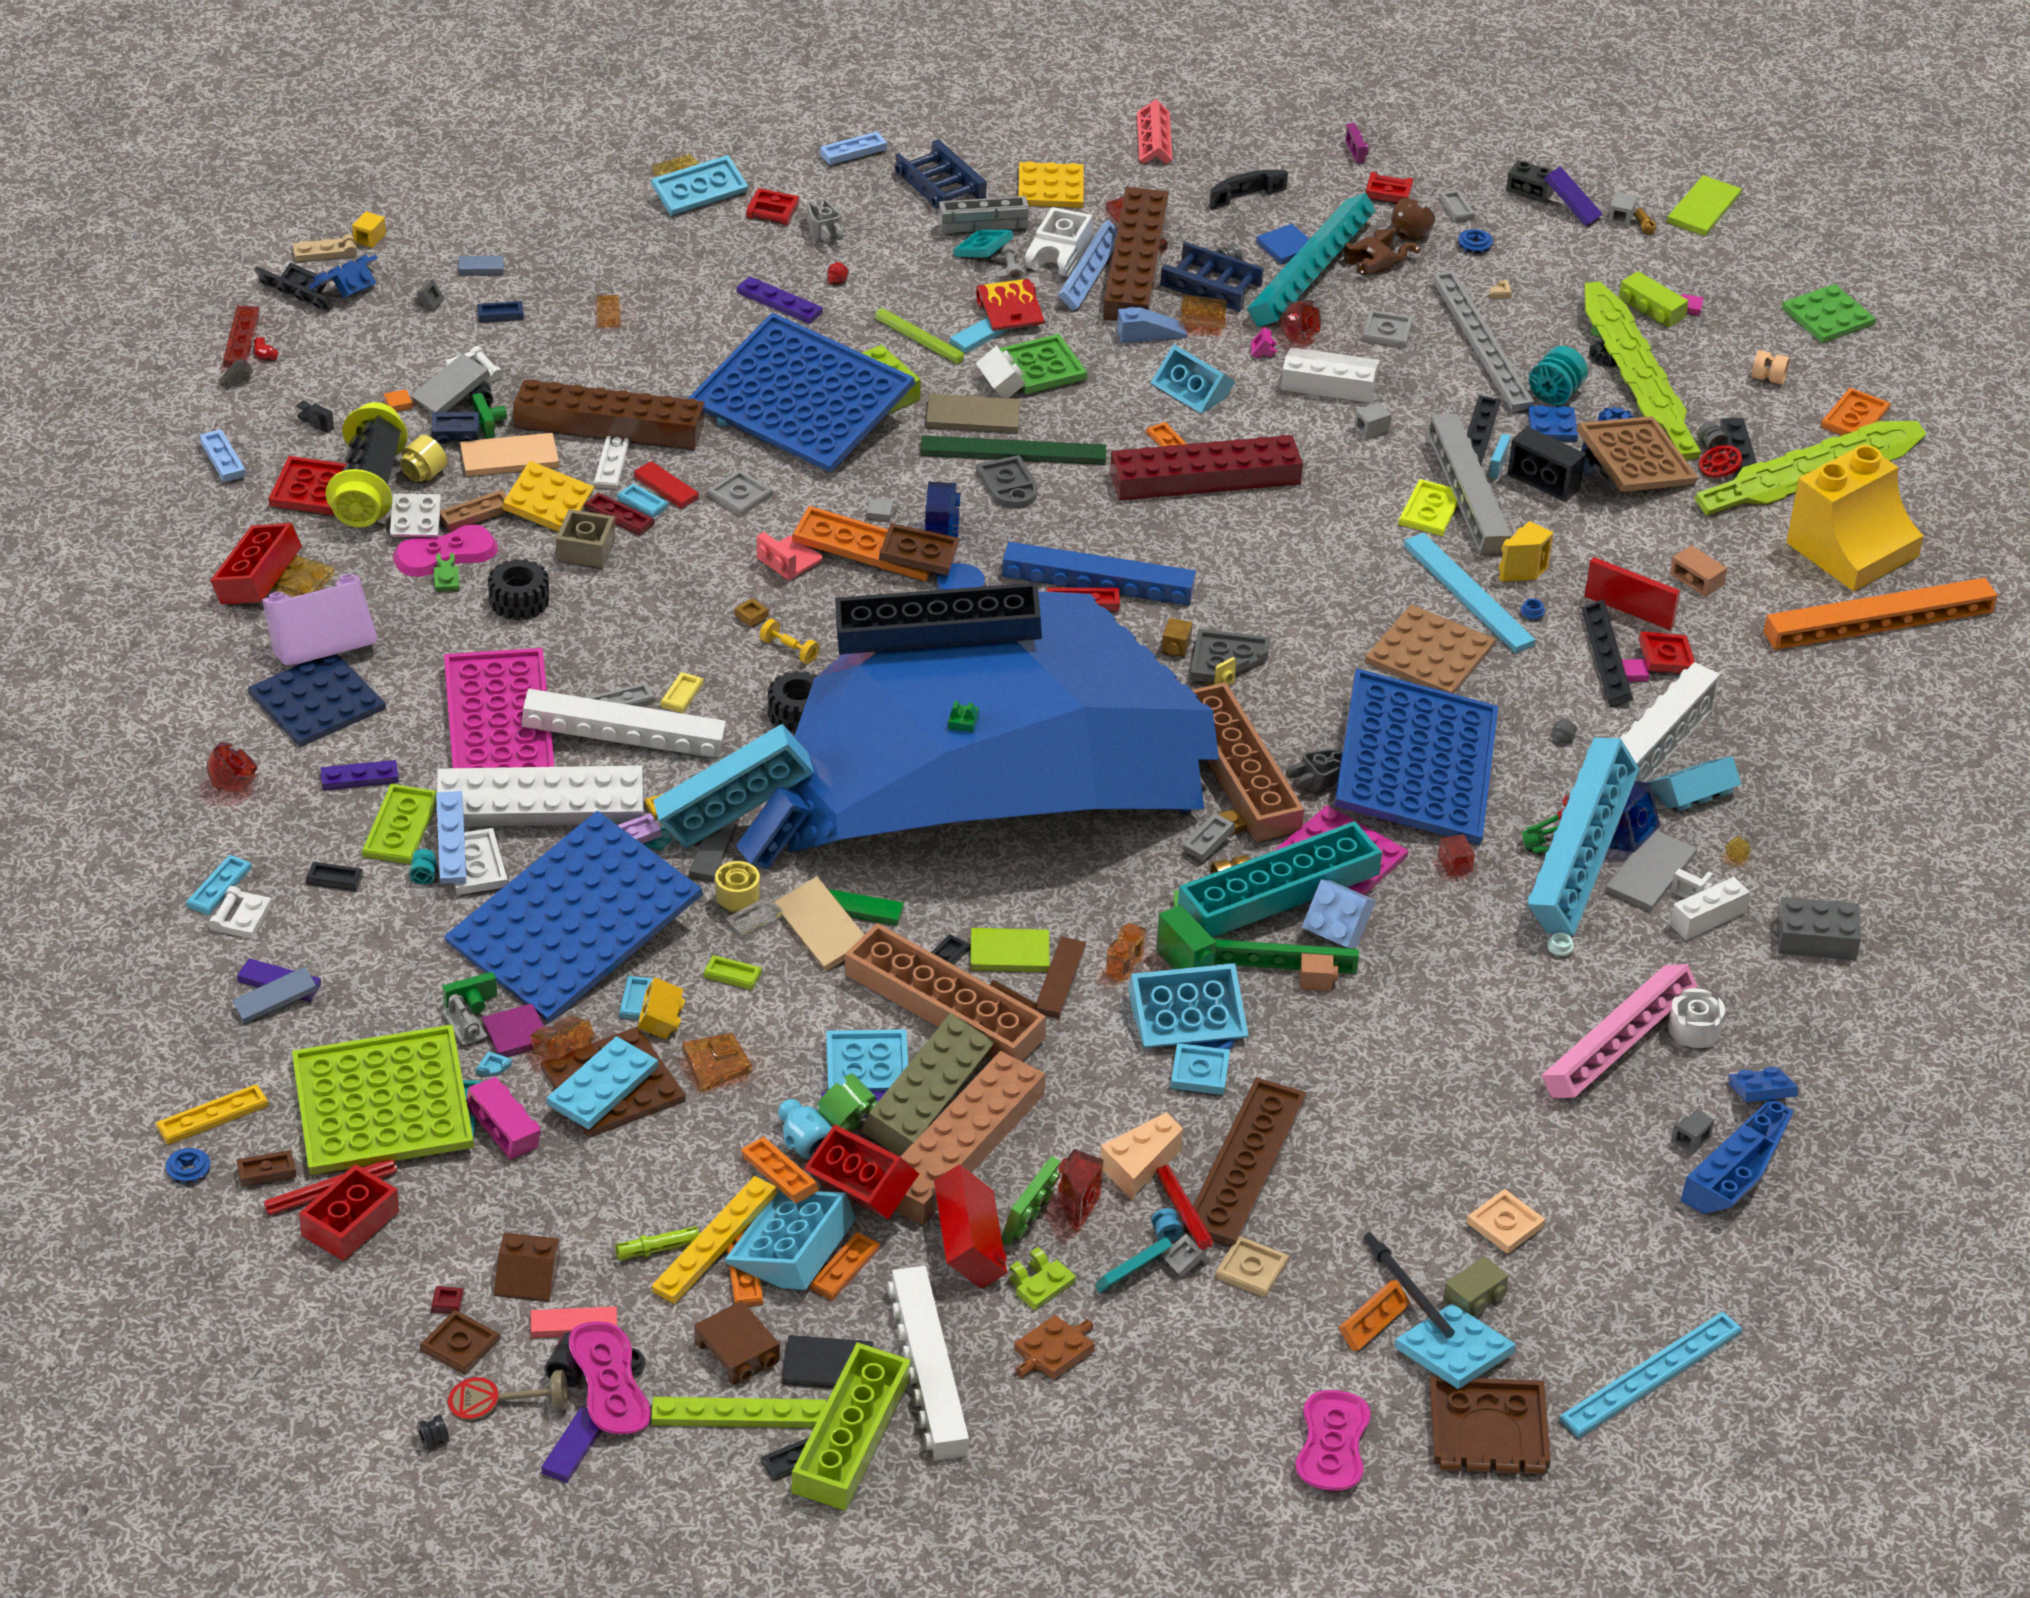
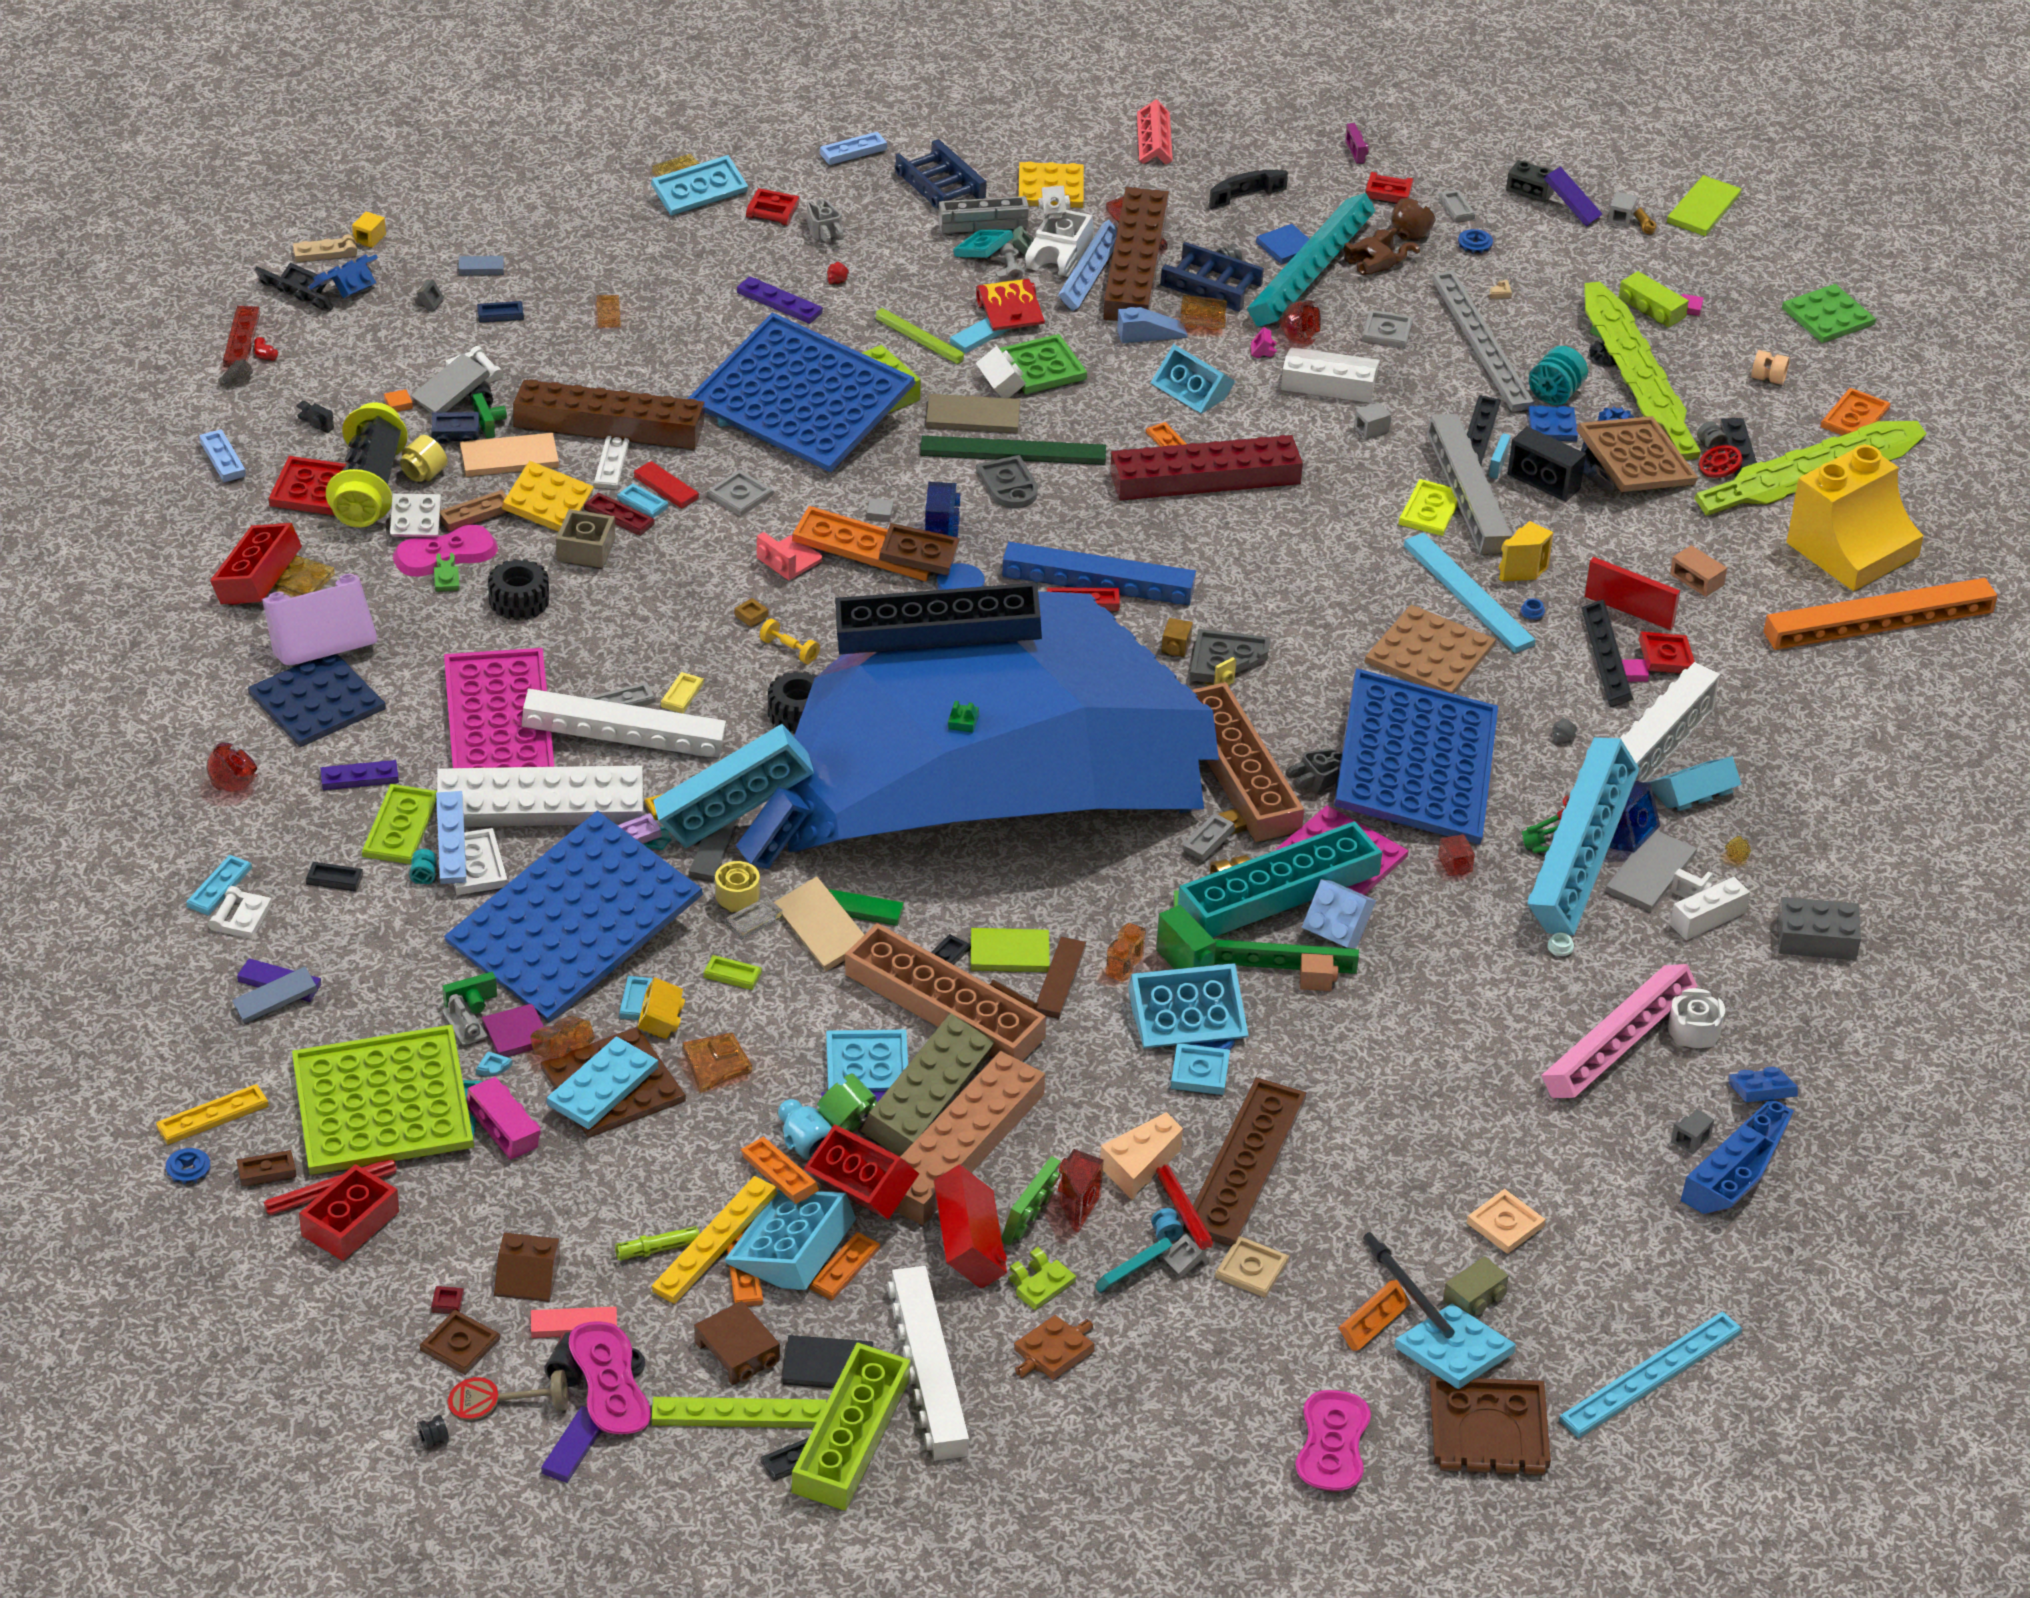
(1021, 240): none -> sand green plate
(1054, 194): none -> white brick

